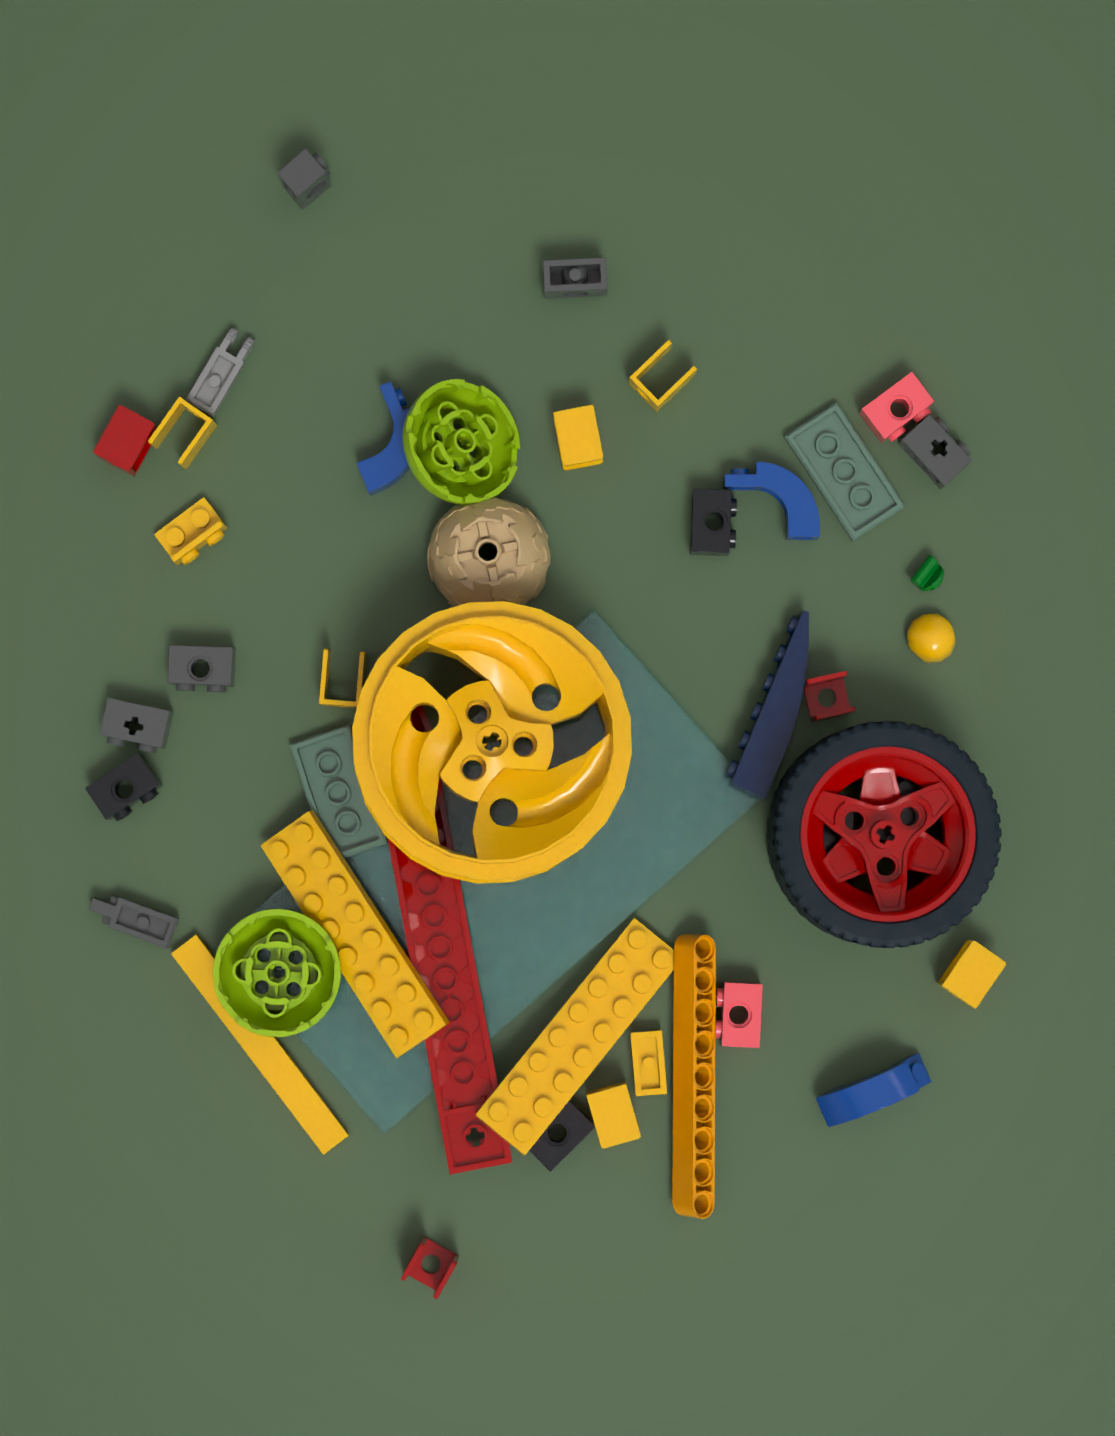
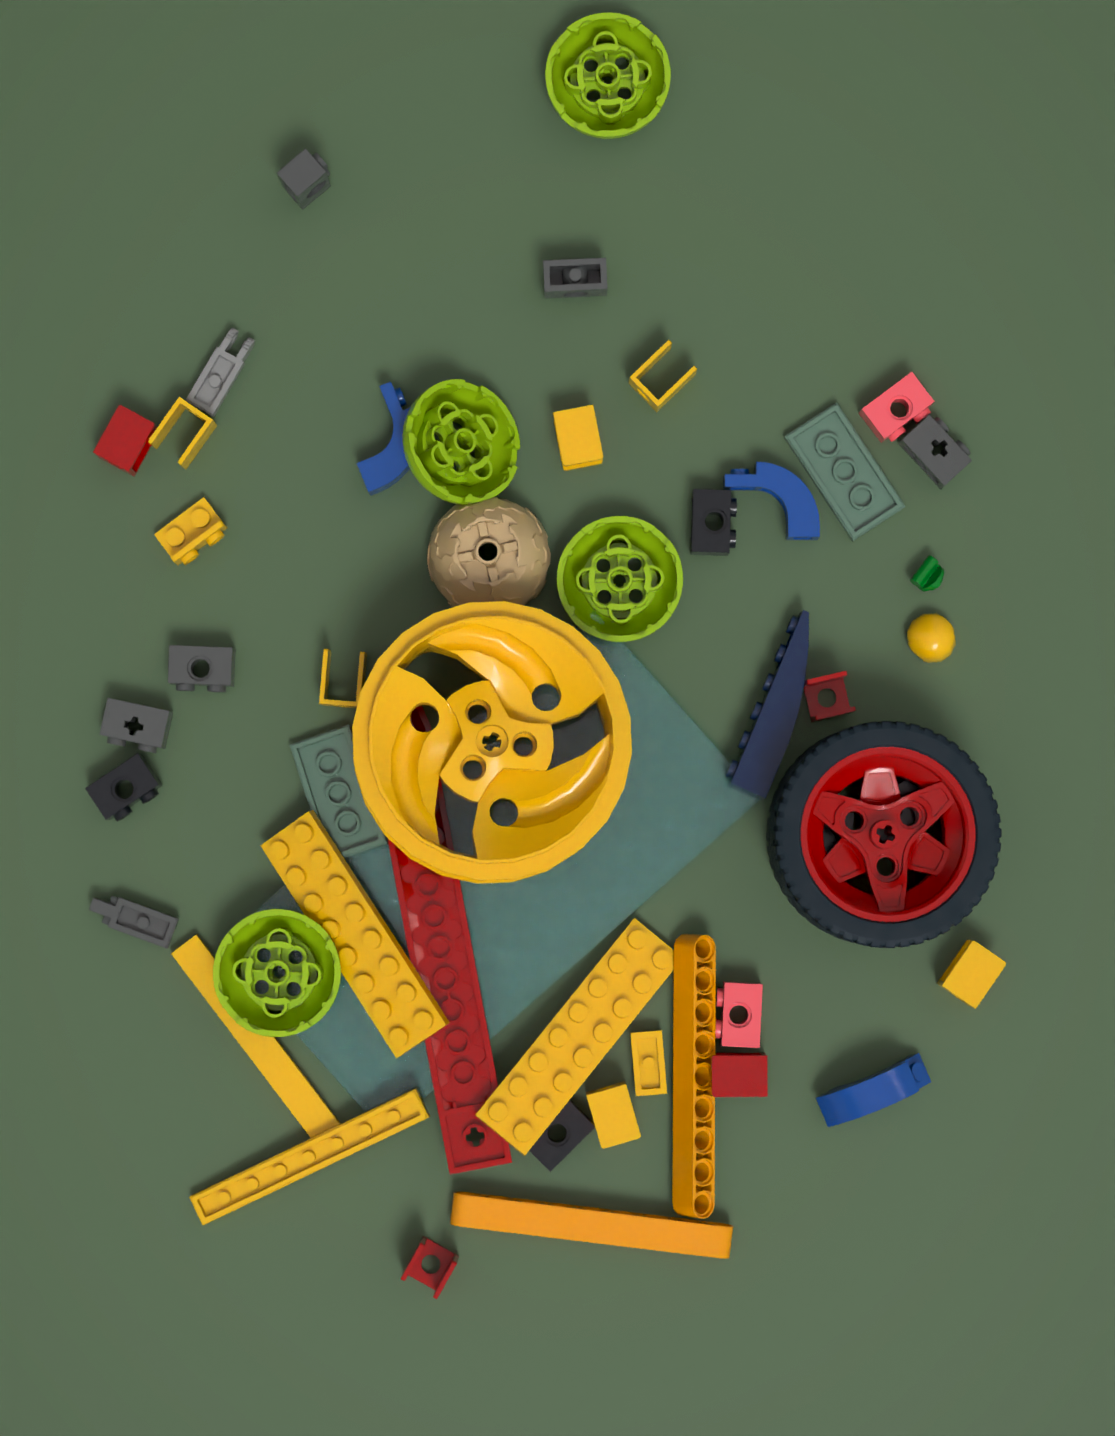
(309, 1156): none -> yellow tile
(591, 1224): none -> light orange beam
(604, 40): none -> lime brick
(619, 541): none -> lime brick
(739, 1075): none -> red piece

